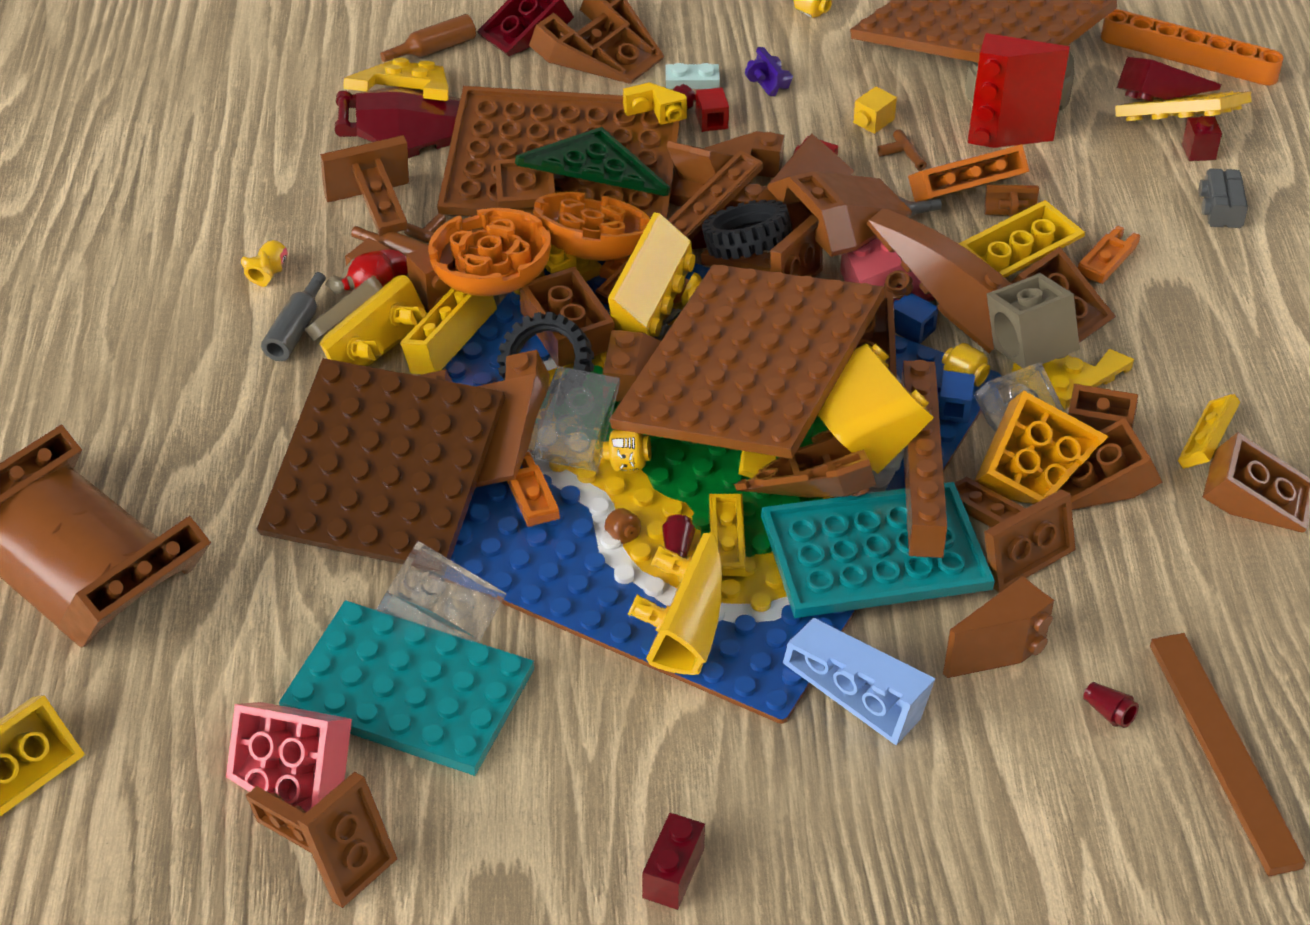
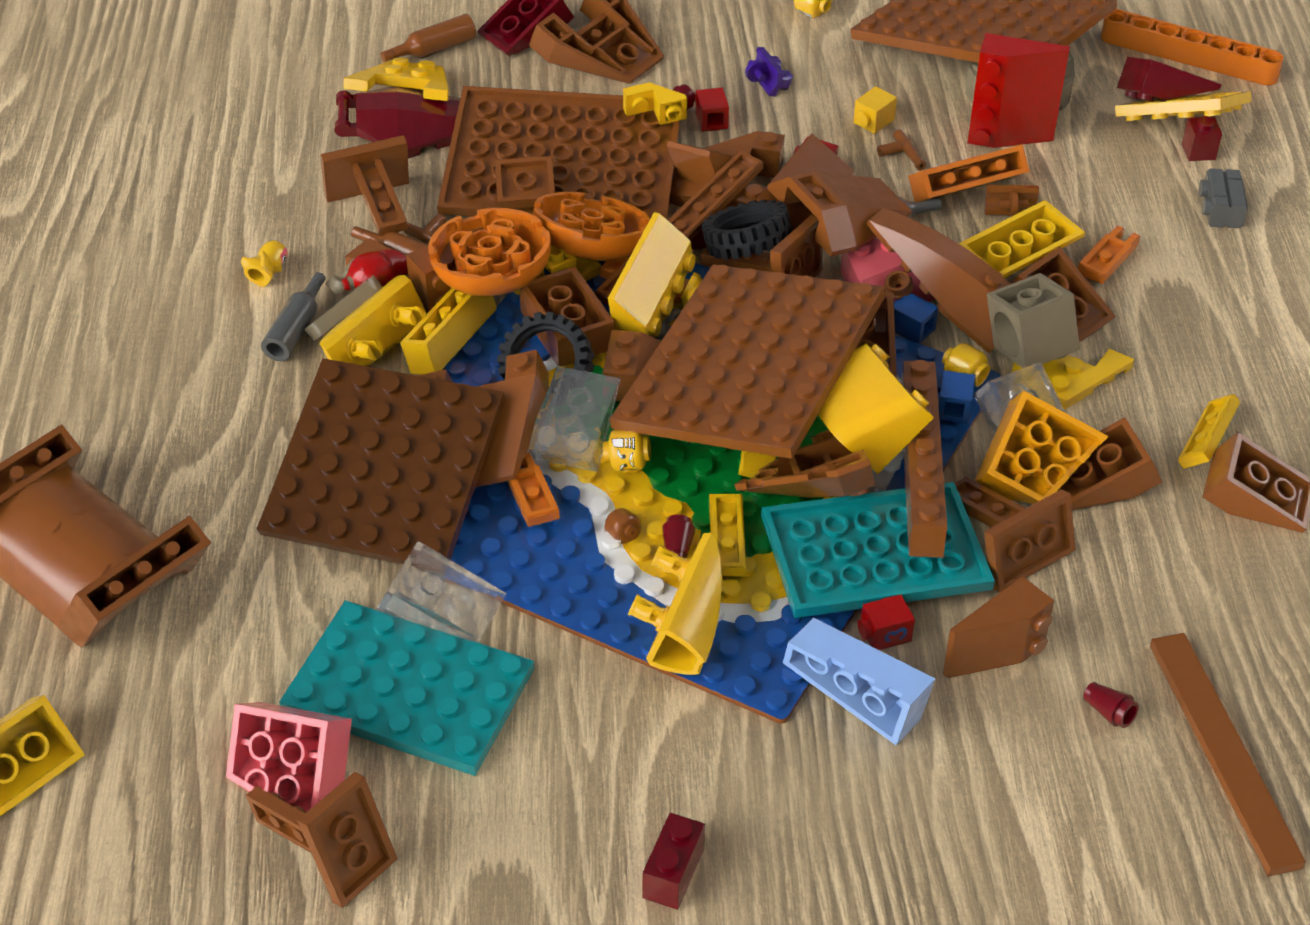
(595, 158): dark green tile -> none
(693, 75): light aqua plate -> none
(886, 622): none -> red brick
(1102, 406): dark orange brick -> none

